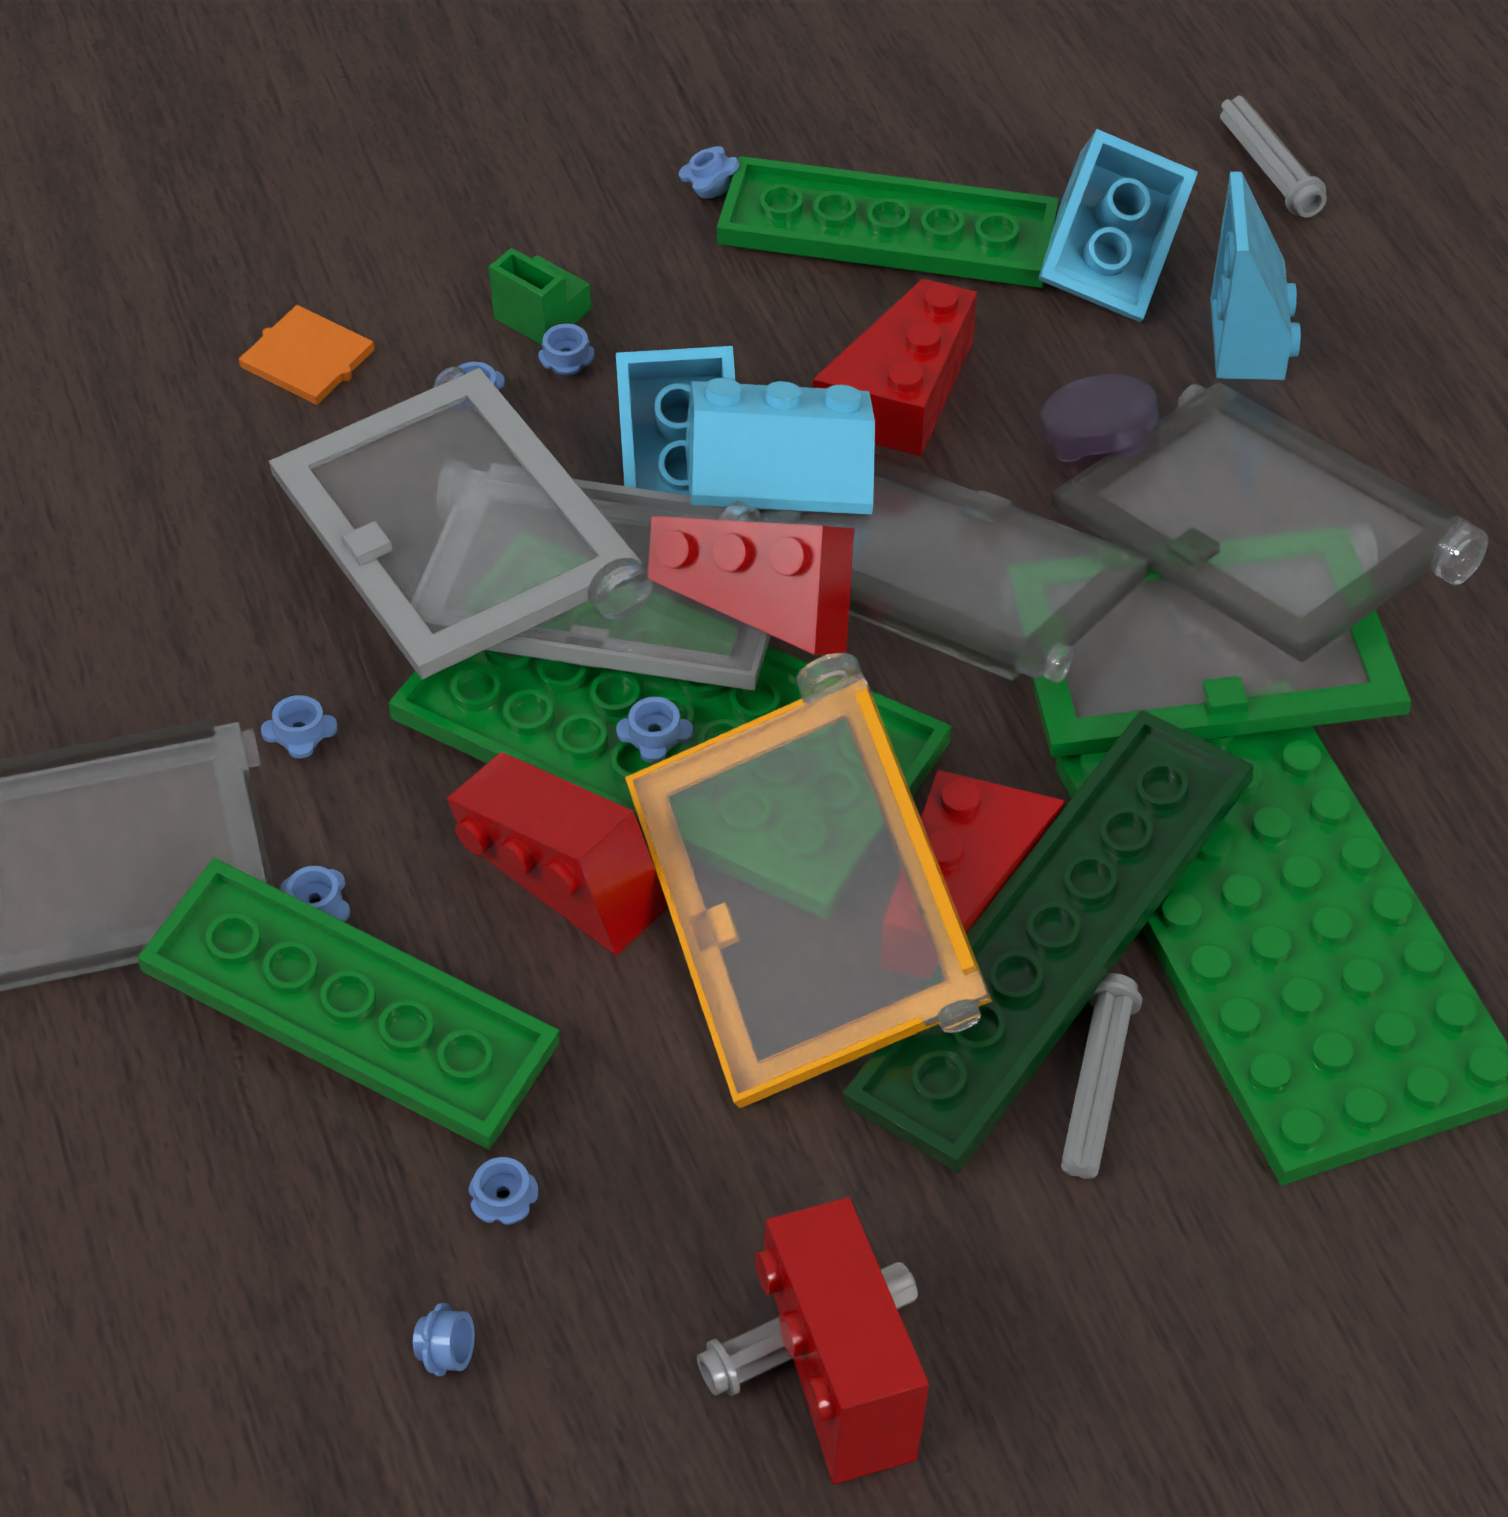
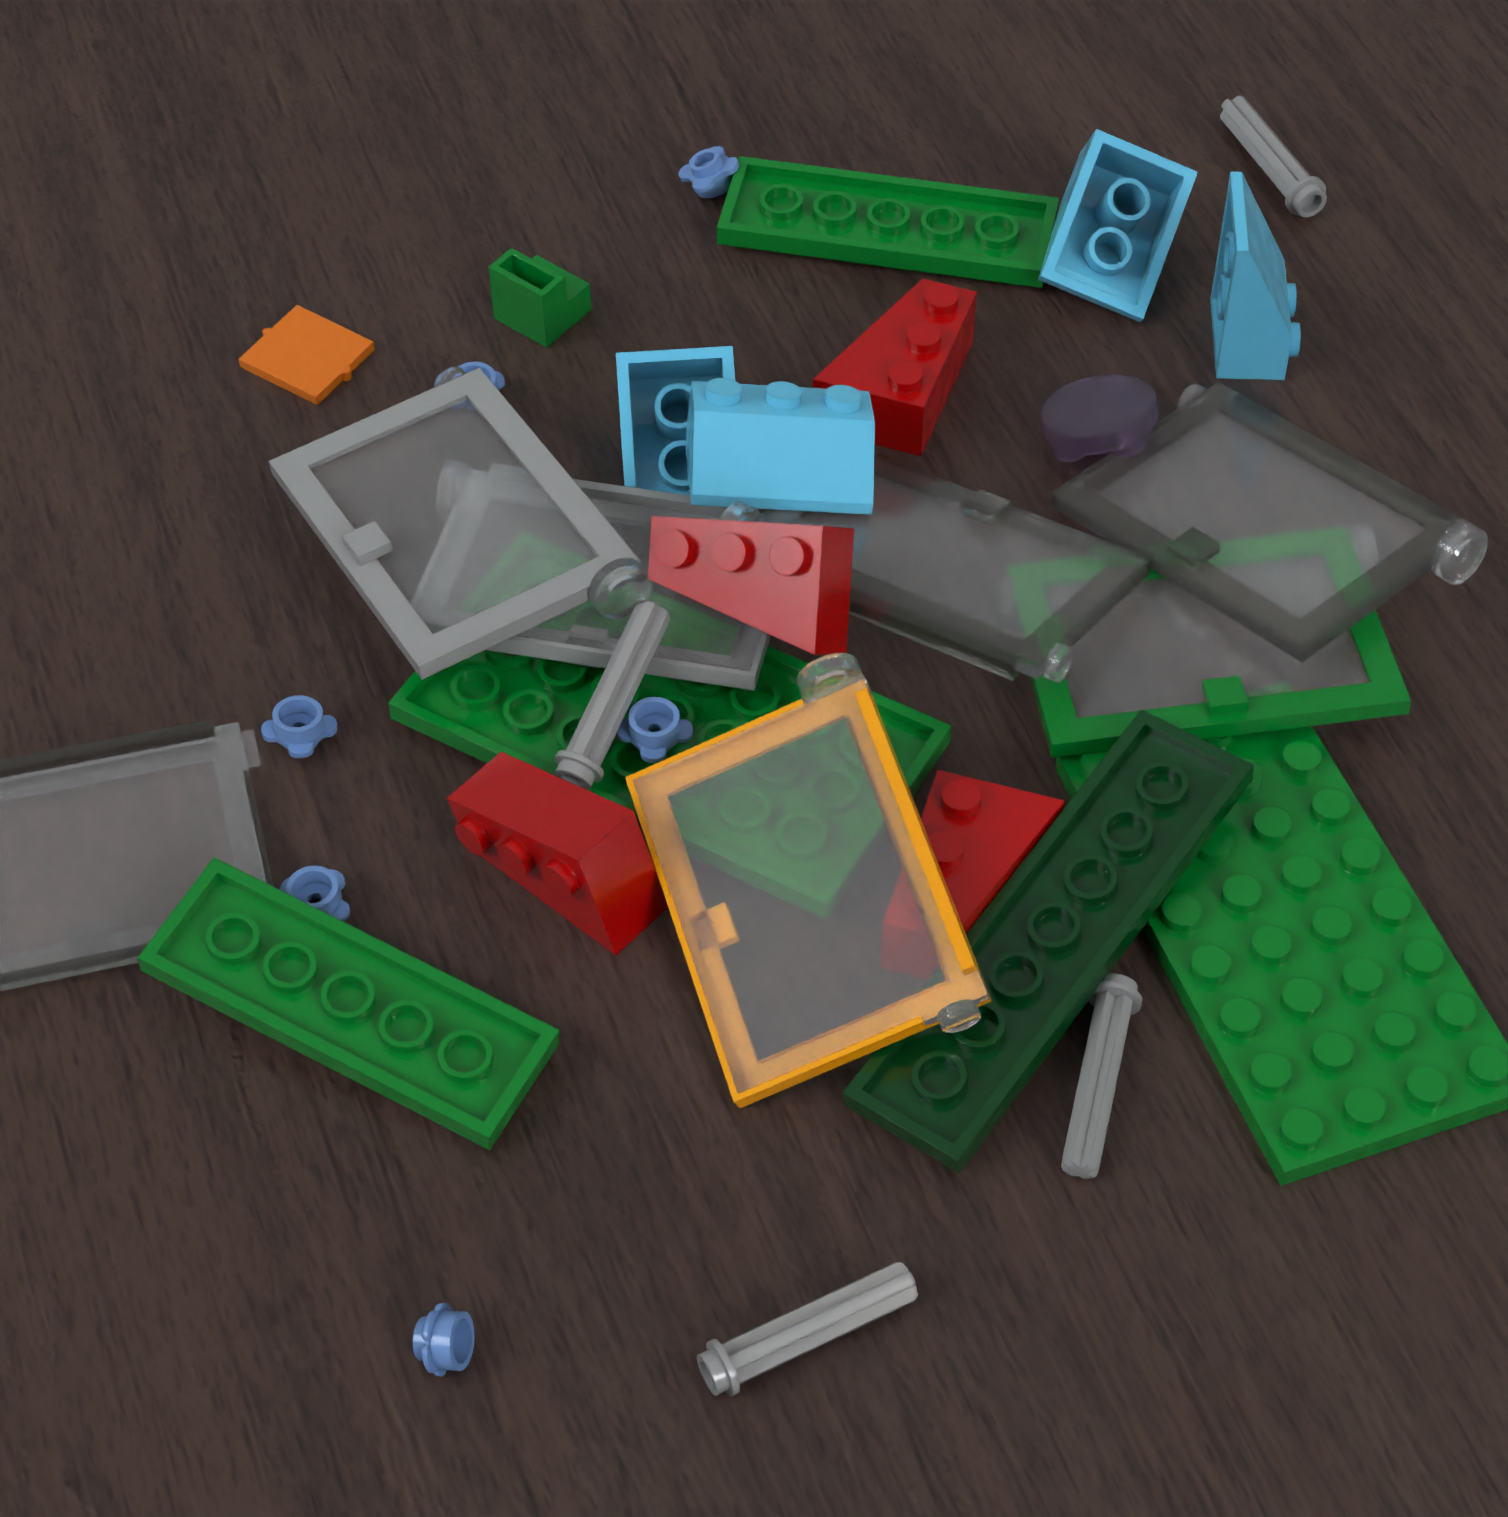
(497, 1176): medium blue plate -> none
(566, 349): medium blue plate -> none
(612, 696): none -> light grey axle
(844, 1339): red wedge -> none

